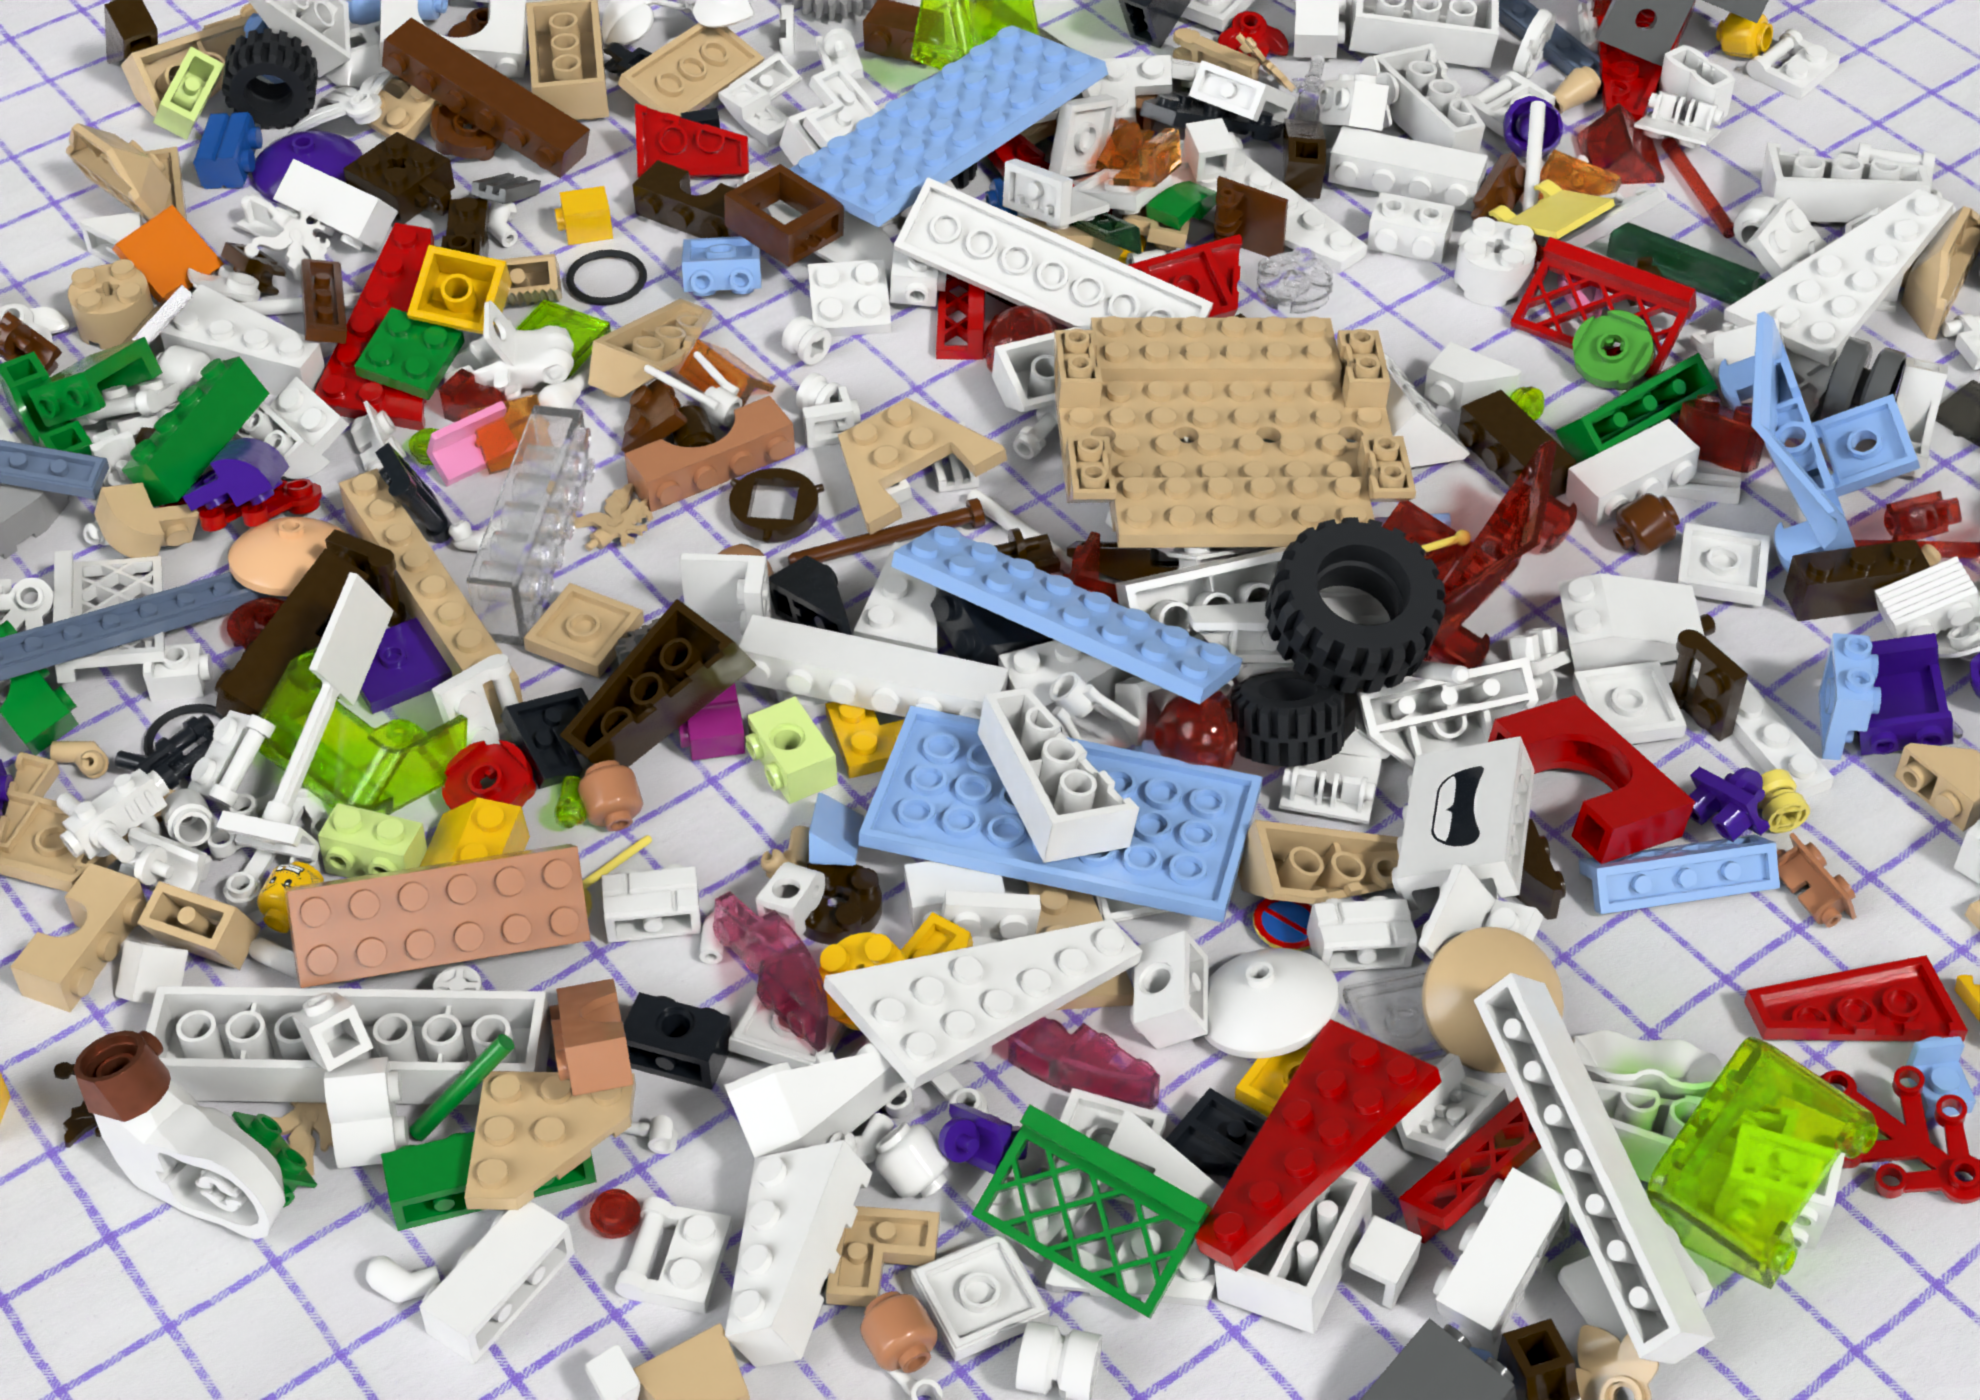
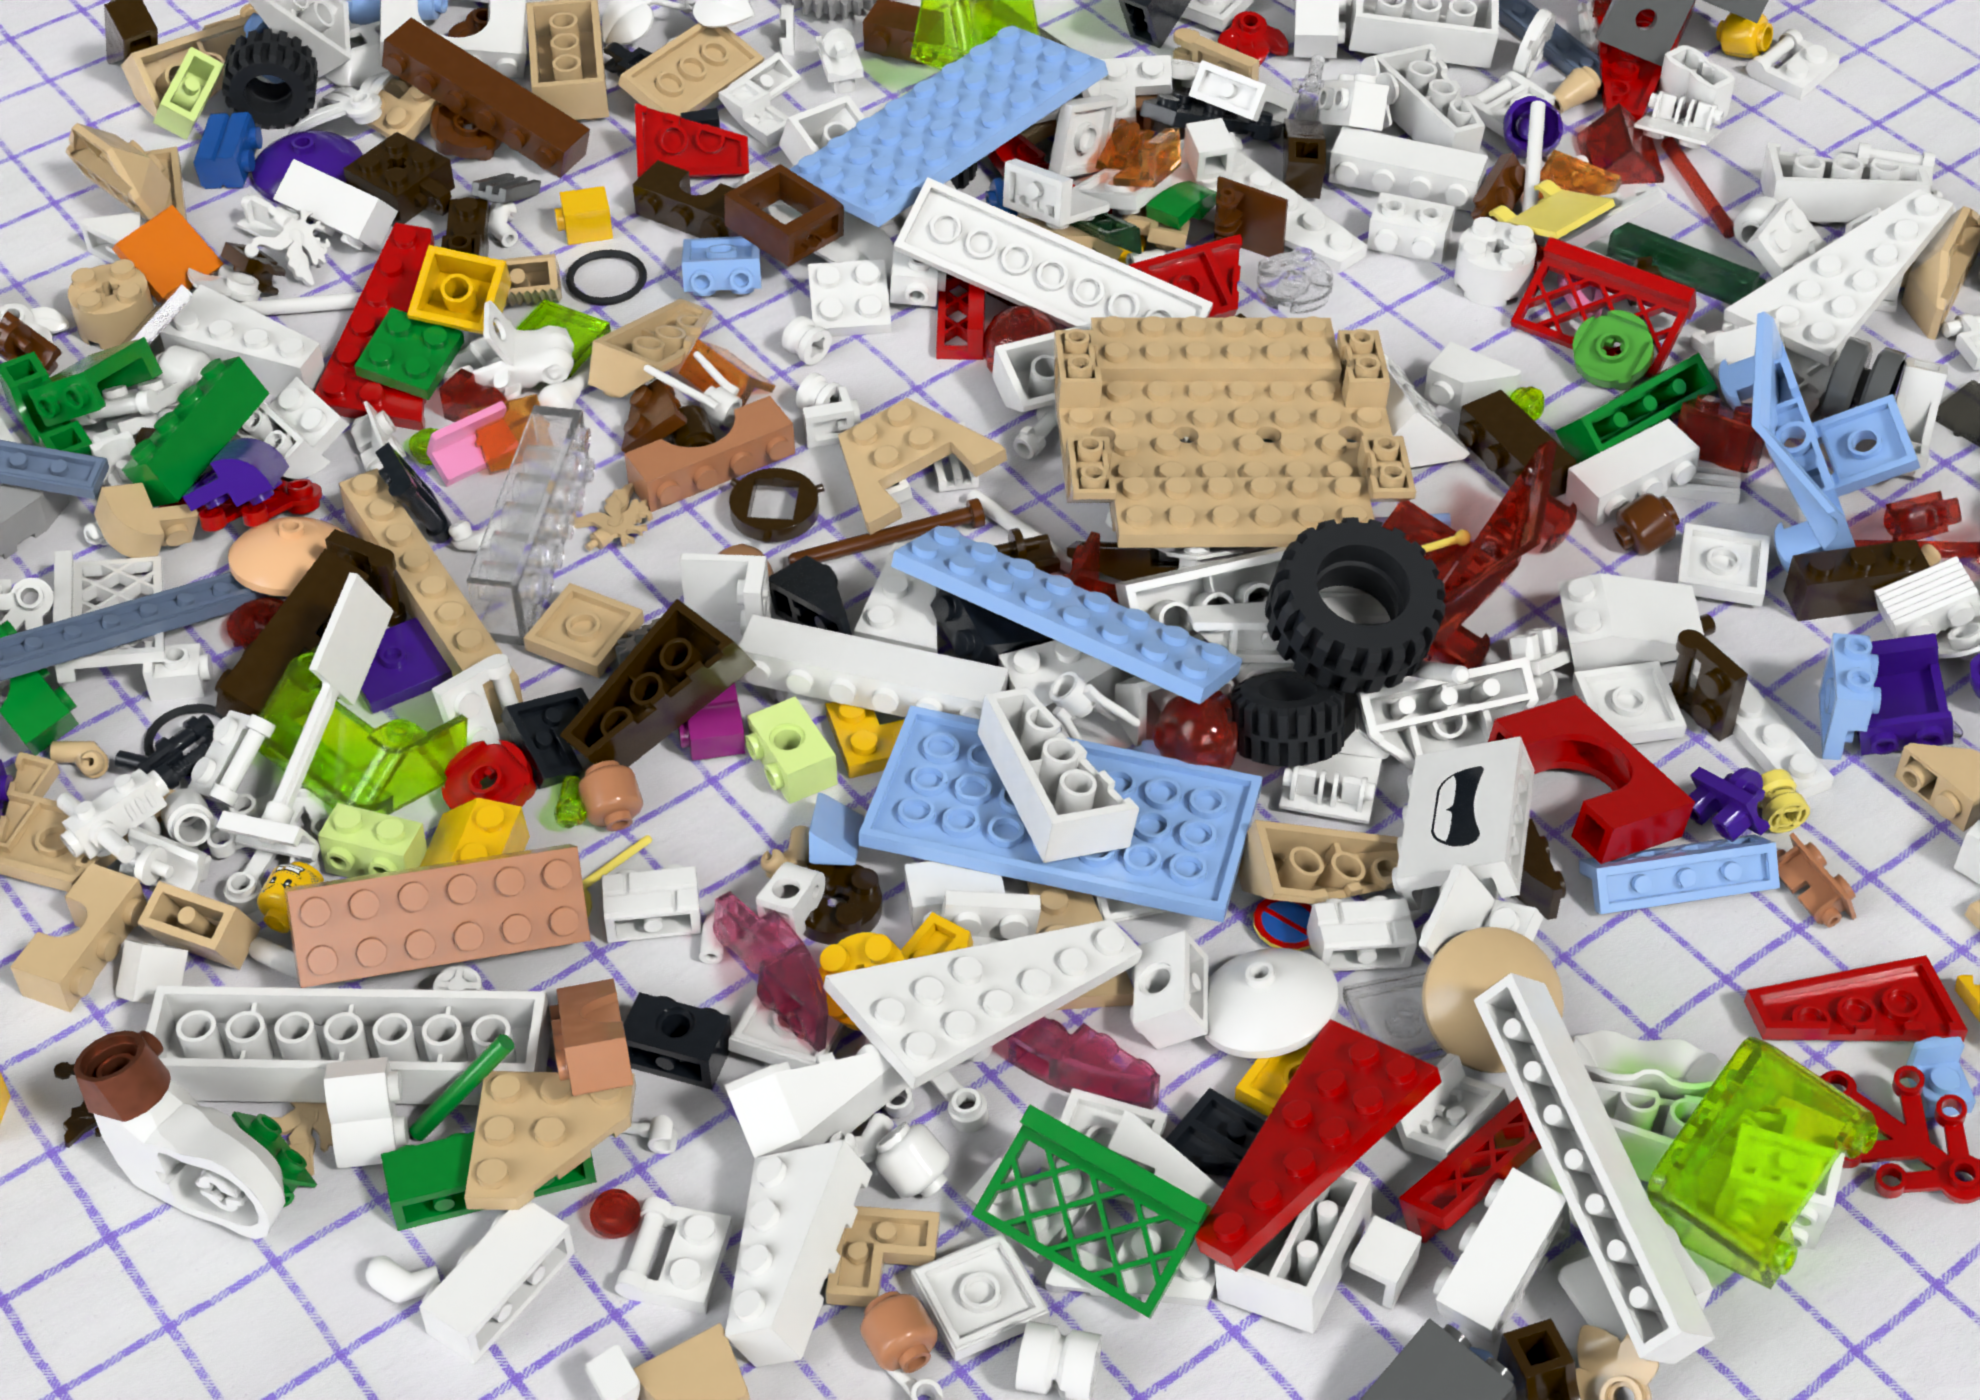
(323, 301): reddish brown tile -> none
(331, 1030): white brick -> none
(844, 103): white plate -> none
(977, 1138): dark purple hips -> none
(1249, 47): tan piece -> none

